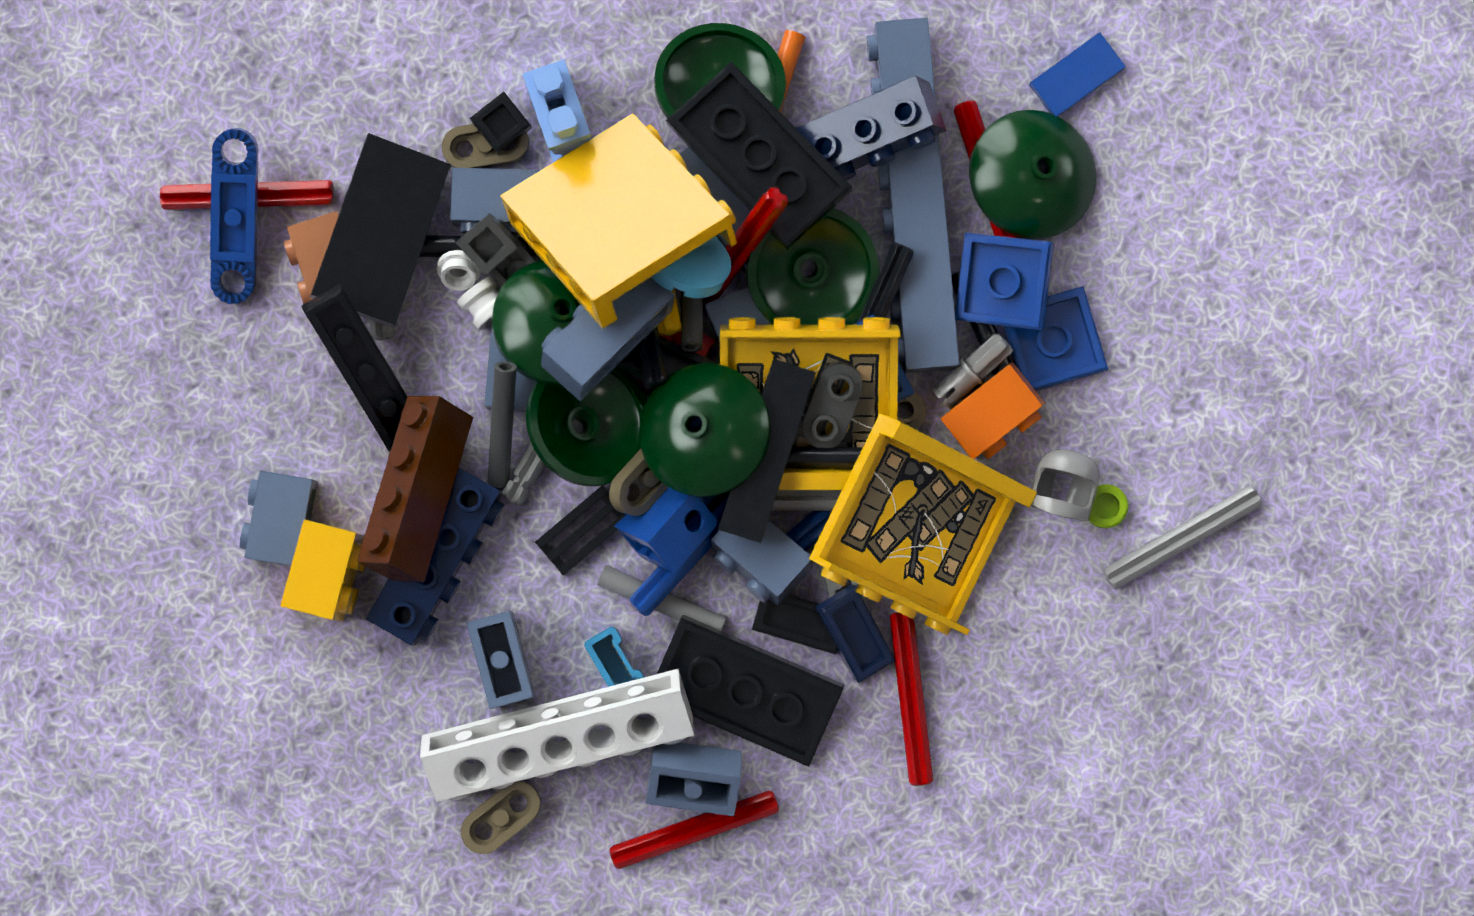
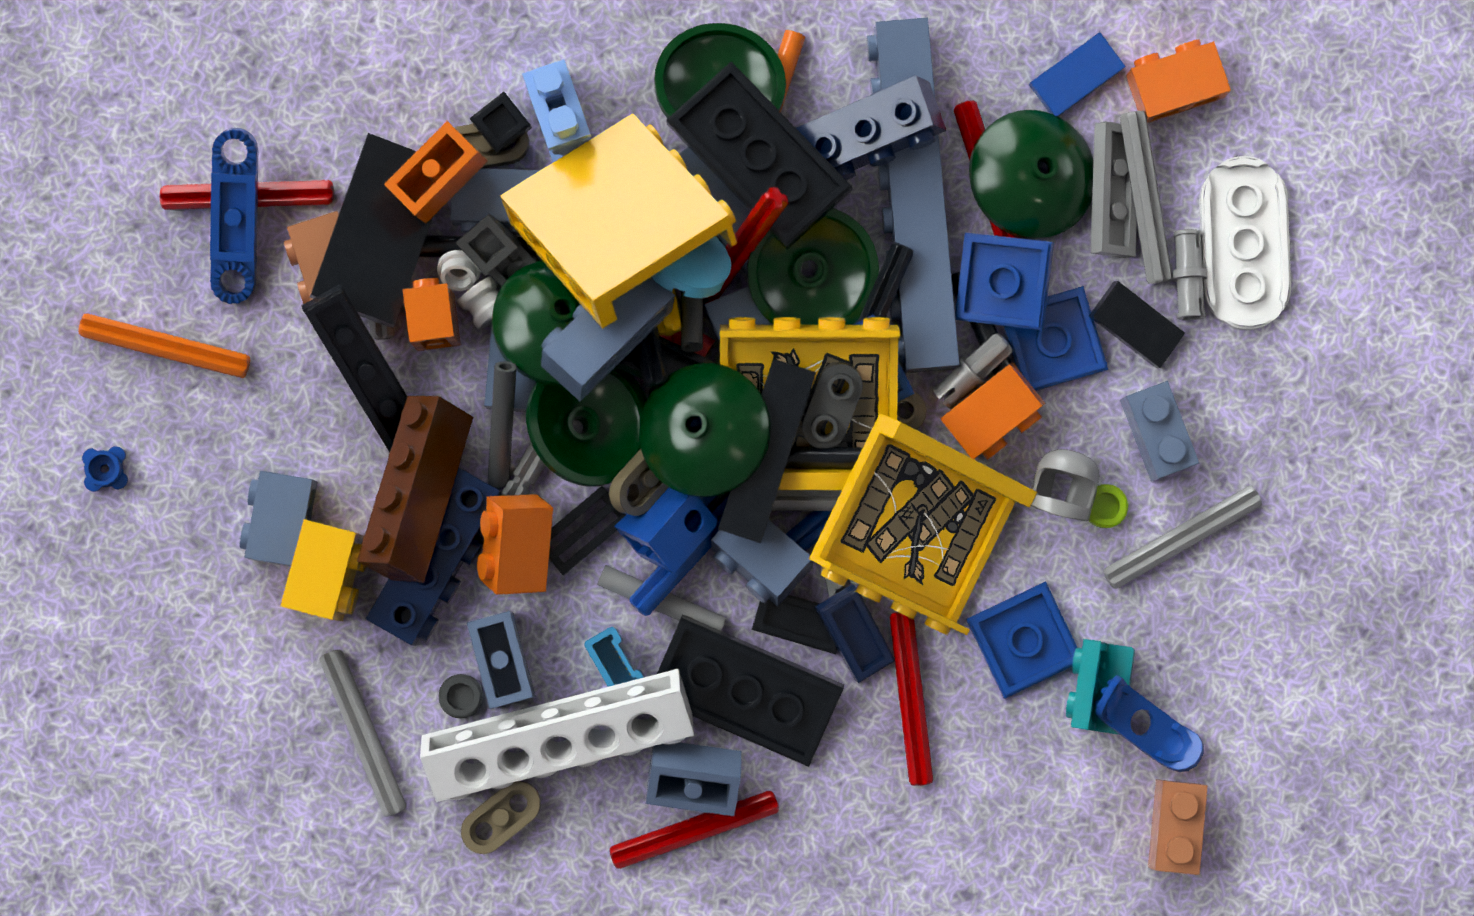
(95, 460): none -> blue plate
(164, 345): none -> orange axle
(362, 732): none -> light grey axle
(431, 315): none -> orange brick
(436, 172): none -> orange brick
(460, 696): none -> dark grey tile
(515, 544): none -> orange brick
(1024, 639): none -> blue tile
(1095, 666): none -> teal bracket
(1112, 199): none -> light grey plate
(1136, 324): none -> black tile
(1146, 197): none -> light grey axle
(1159, 431): none -> sand blue brick
(1164, 740): none -> blue piece
(1177, 827): none -> nougat brick
(1178, 81): none -> orange brick
(1189, 274): none -> light grey pin
(1245, 243): none -> white tile

